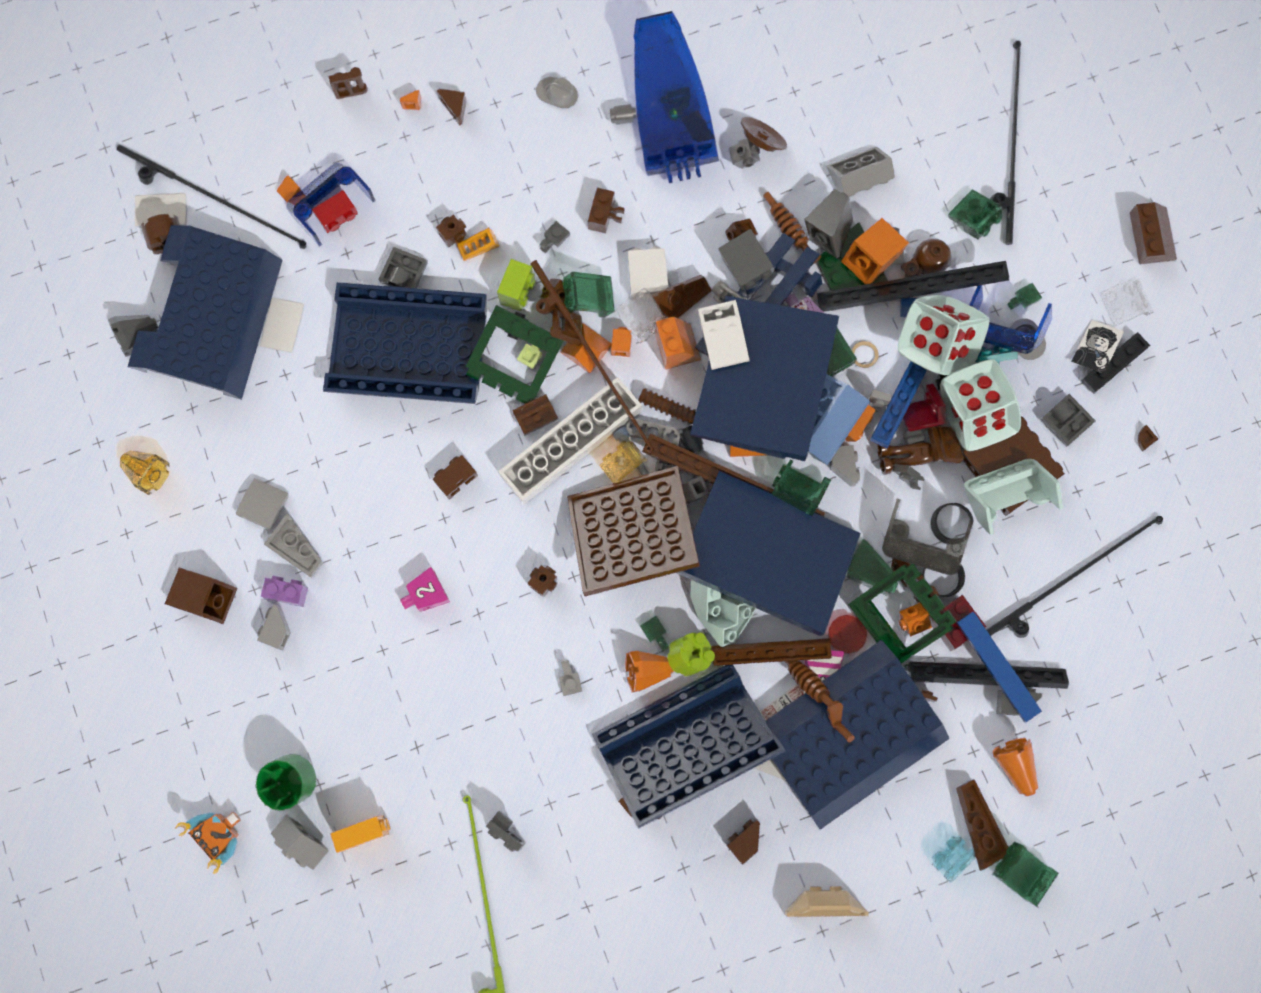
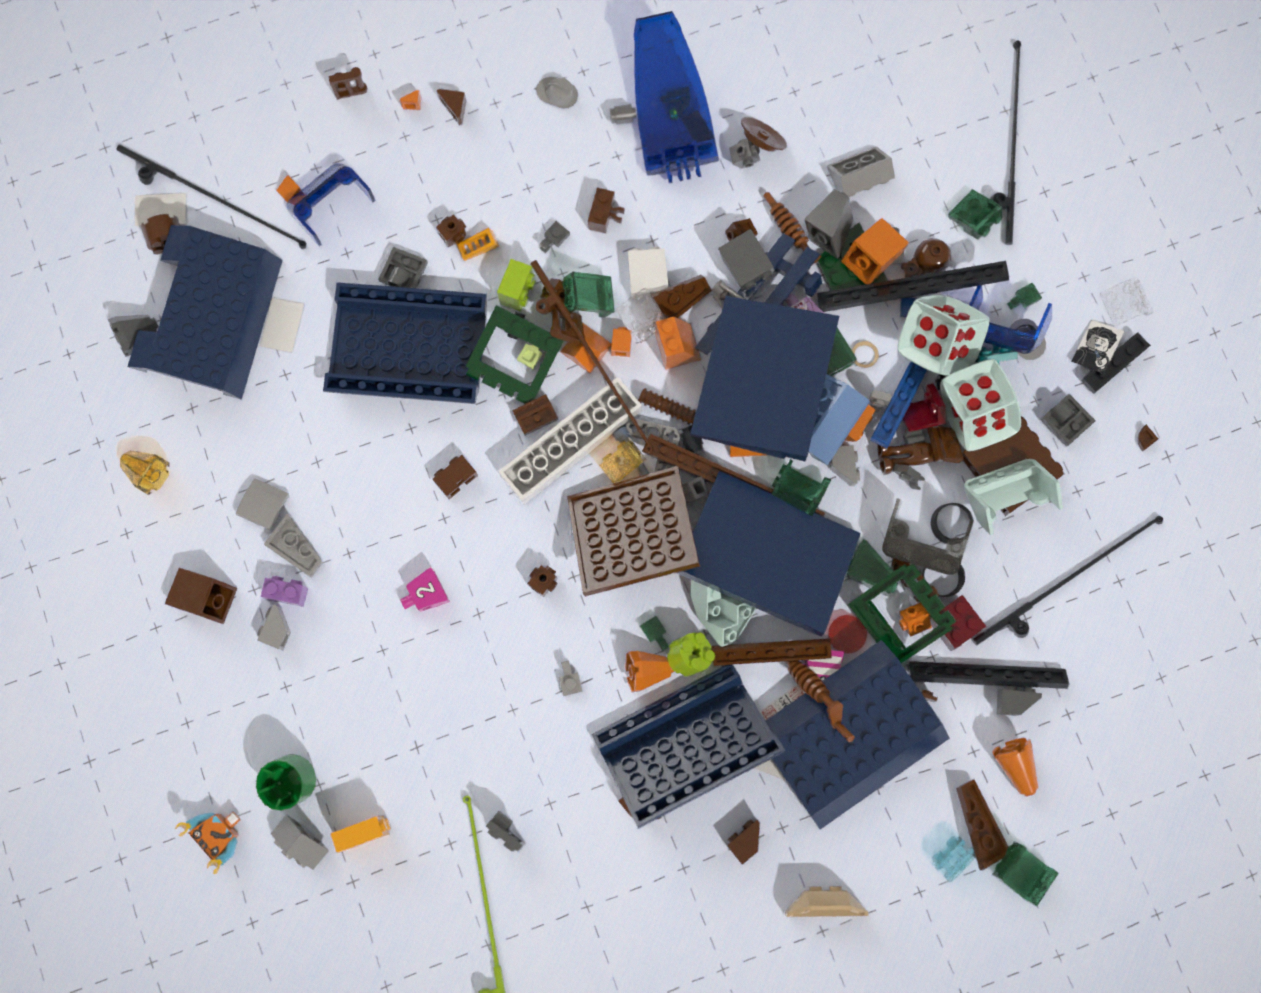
(335, 211): red brick -> none
(723, 334): white slope -> none
(999, 667): blue tile -> none
(1152, 233): reddish brown slope -> none

